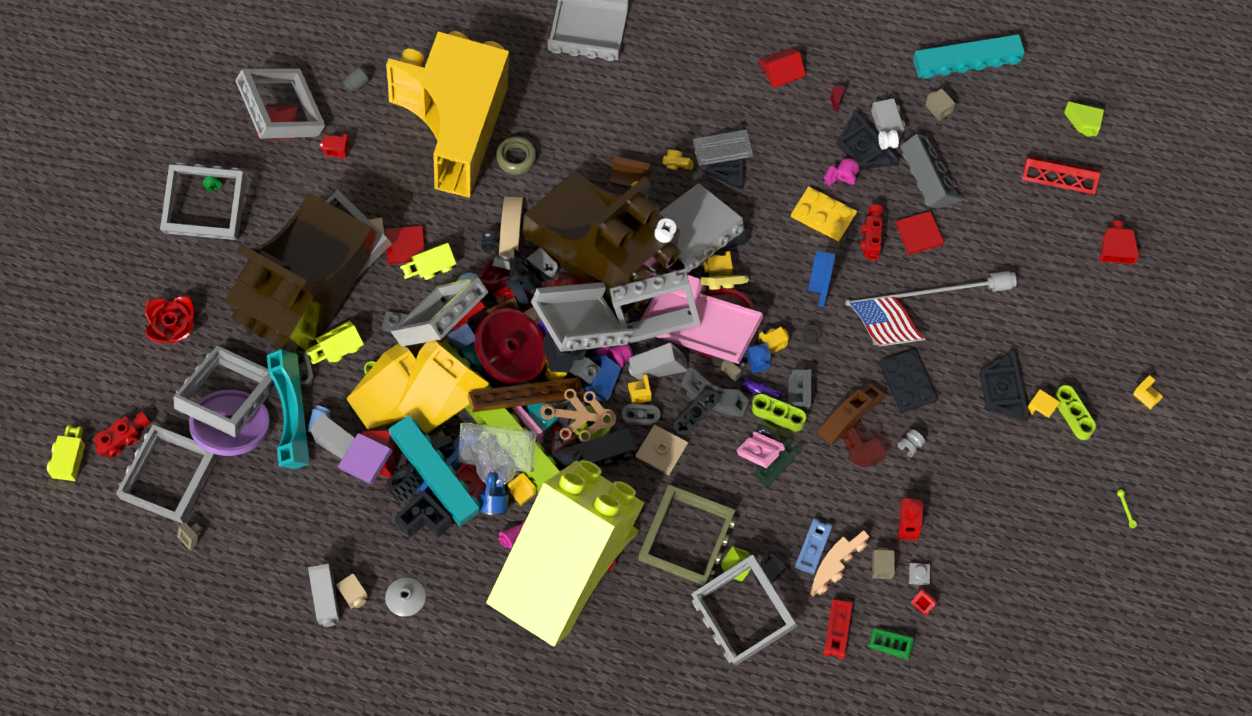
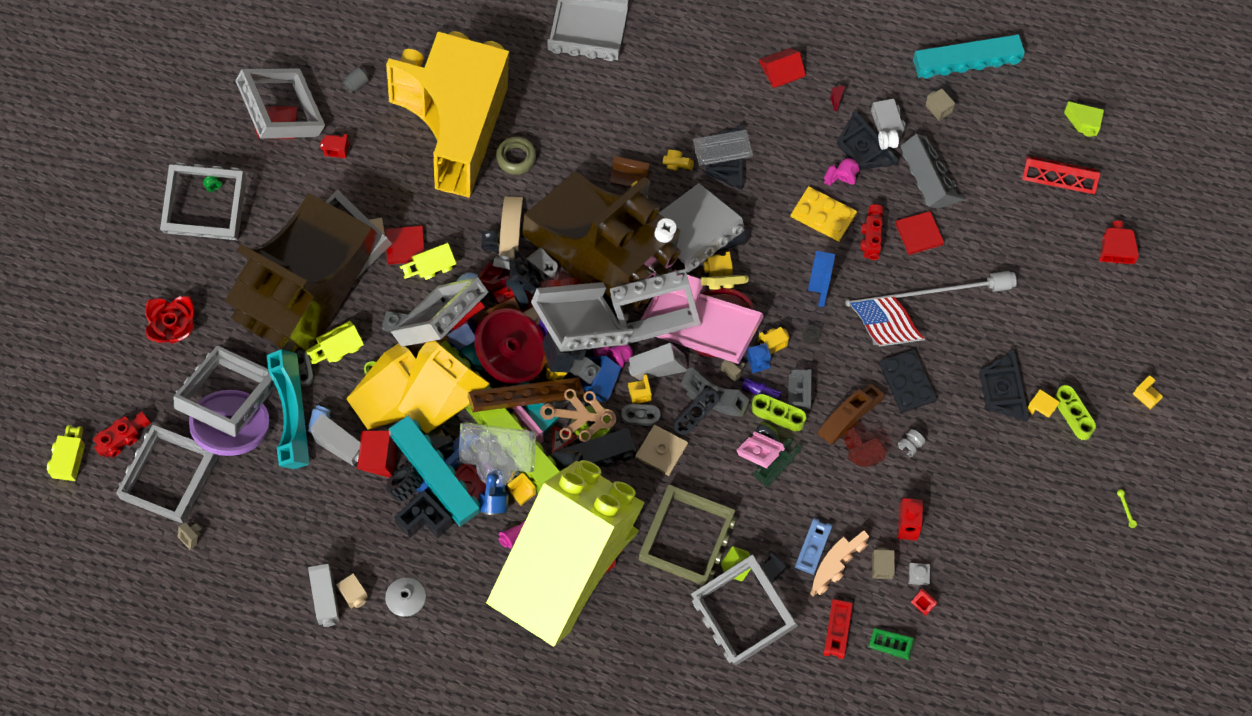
(365, 458): medium lavender tile -> none

